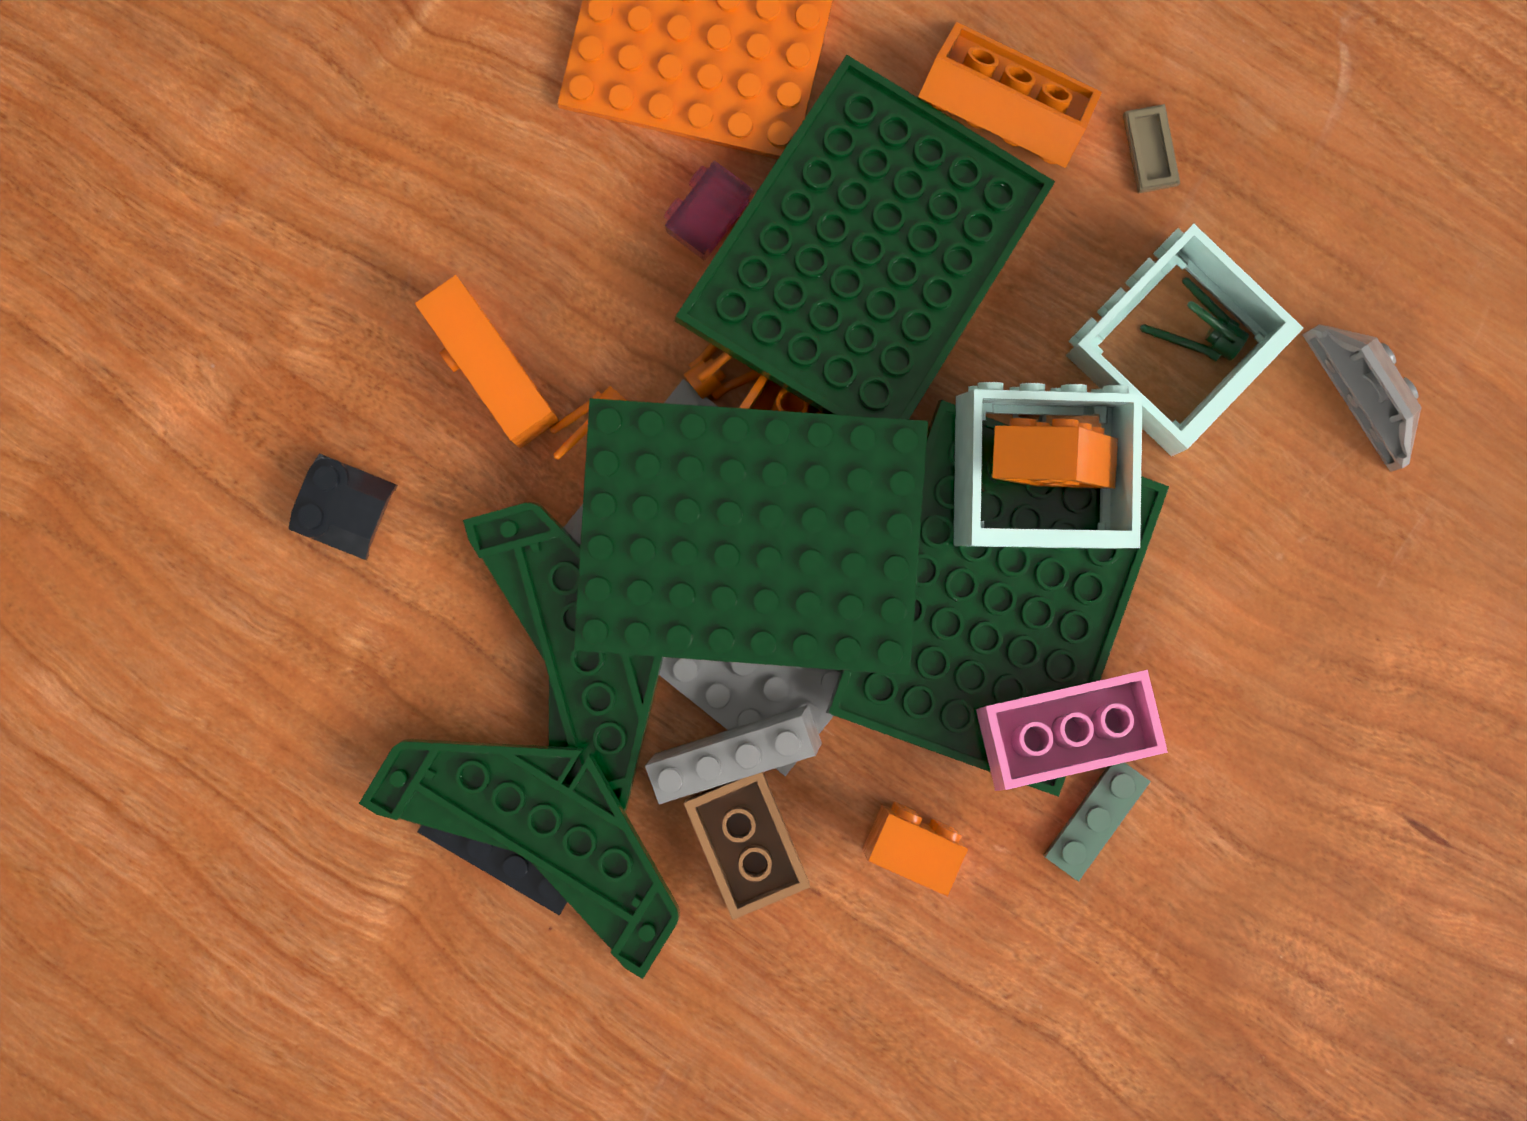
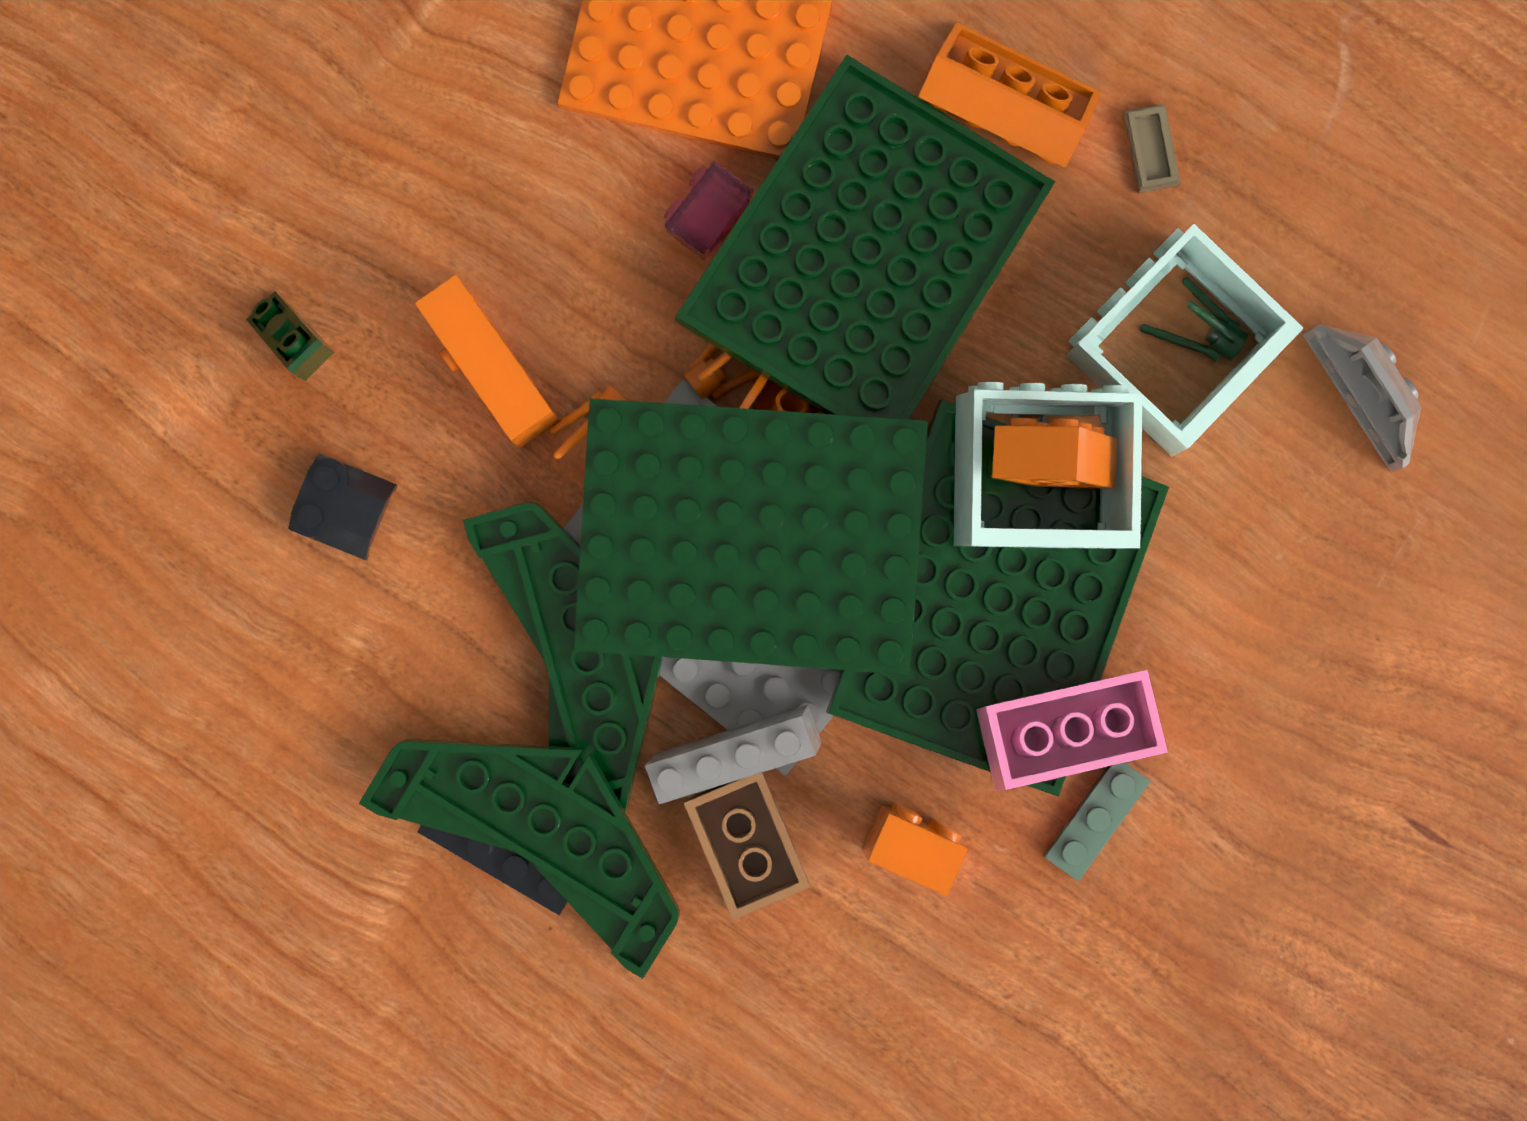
(289, 336): none -> dark green slope

